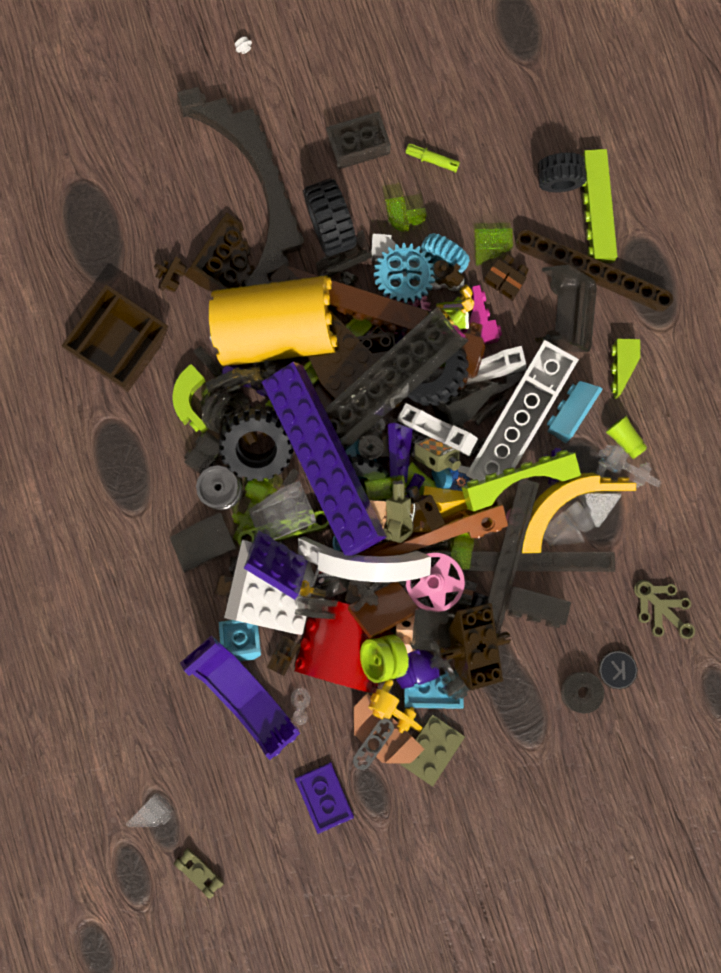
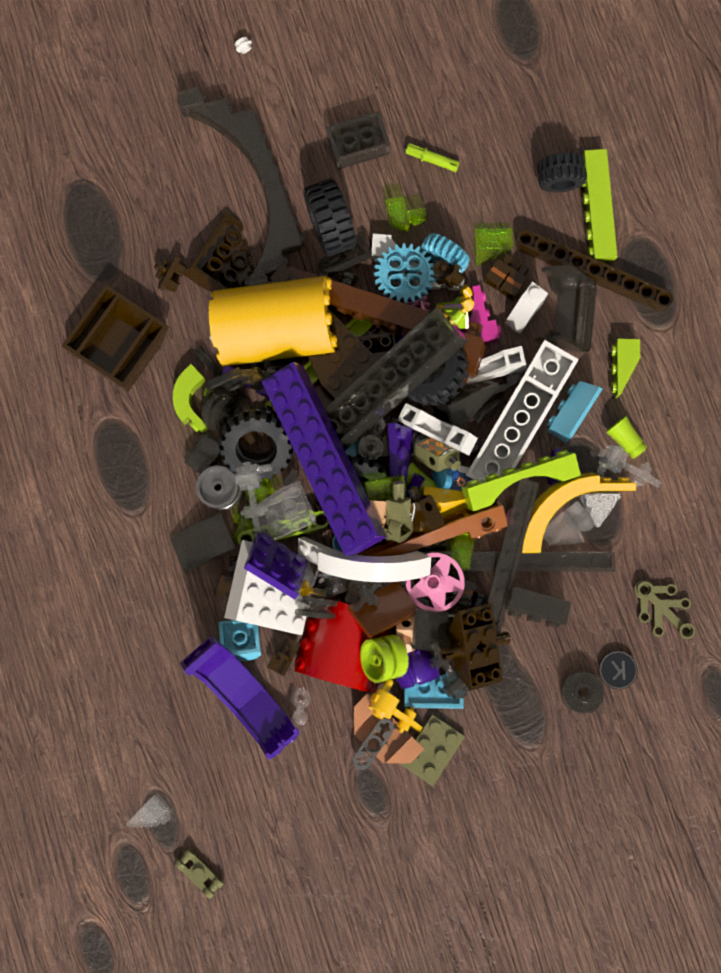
(249, 479): none -> clear piece
(324, 798): dark purple tile -> none
(526, 308): none -> white slope

